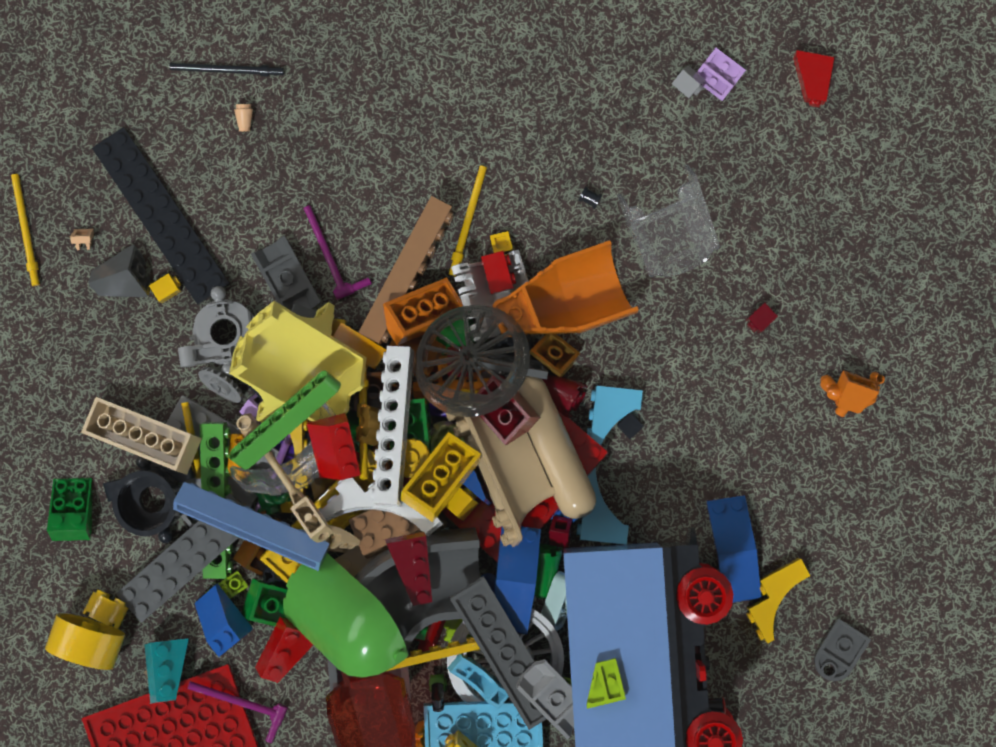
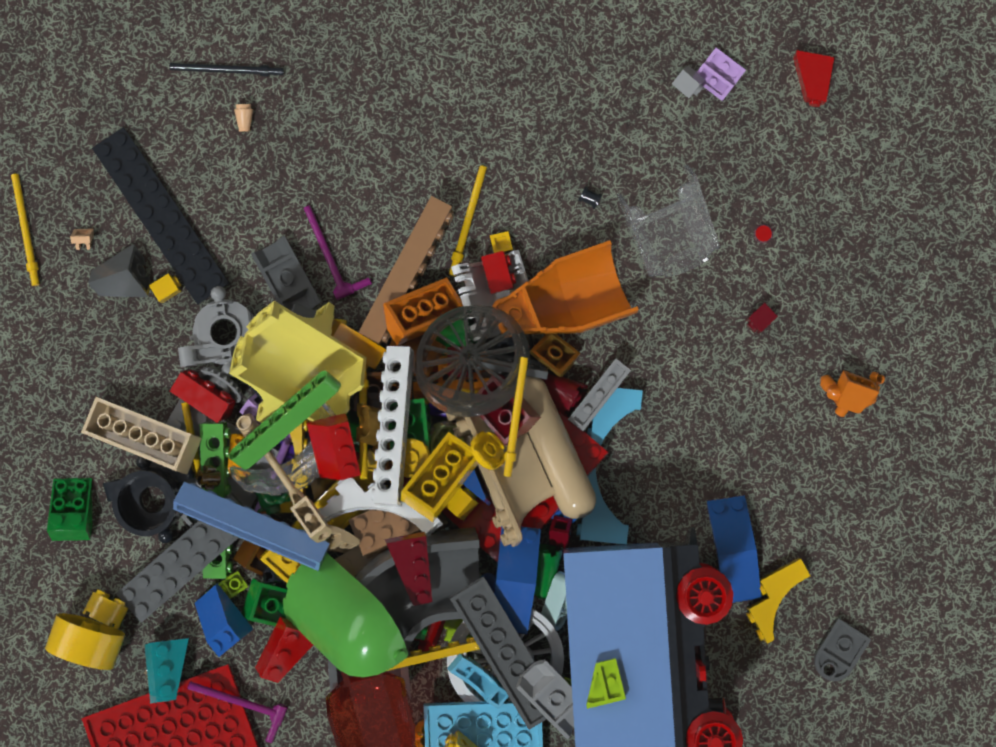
(203, 395): none -> red slope
(208, 477): none -> dark brown gear
(437, 686): black piece -> none
(488, 450): none -> yellow tile
(510, 455): none -> yellow bar
(599, 394): none -> light grey plate
(630, 426): black tile -> none
(763, 233): none -> red tile

